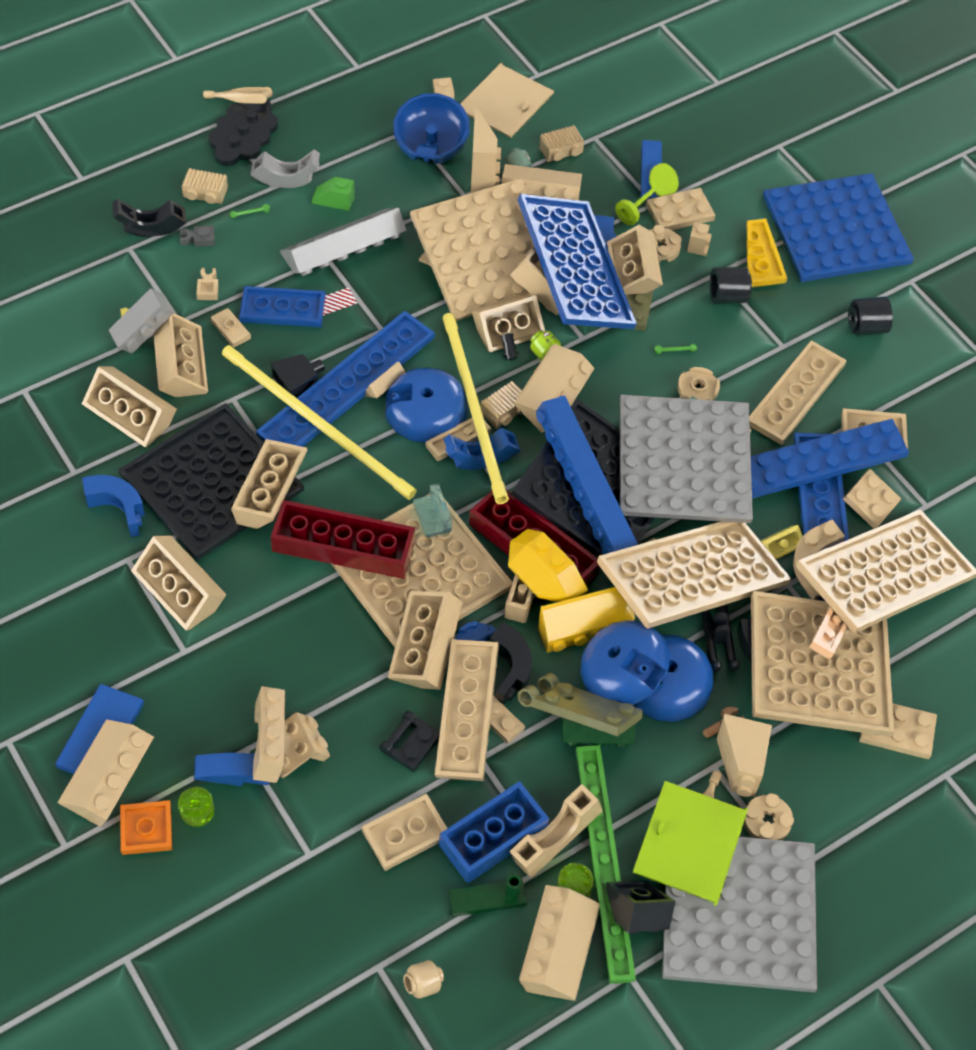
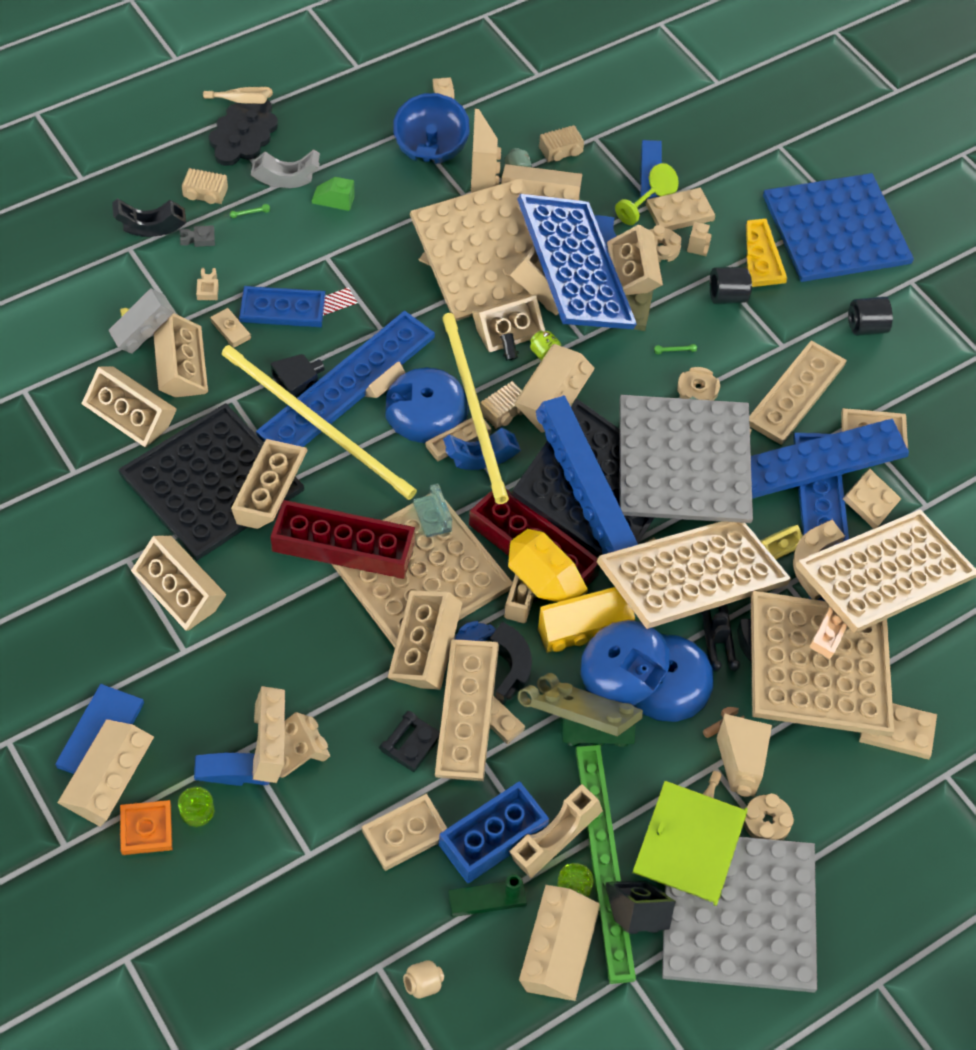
(117, 492): blue arch -> none
(344, 240): slope -> none
(505, 98): tan piece -> none

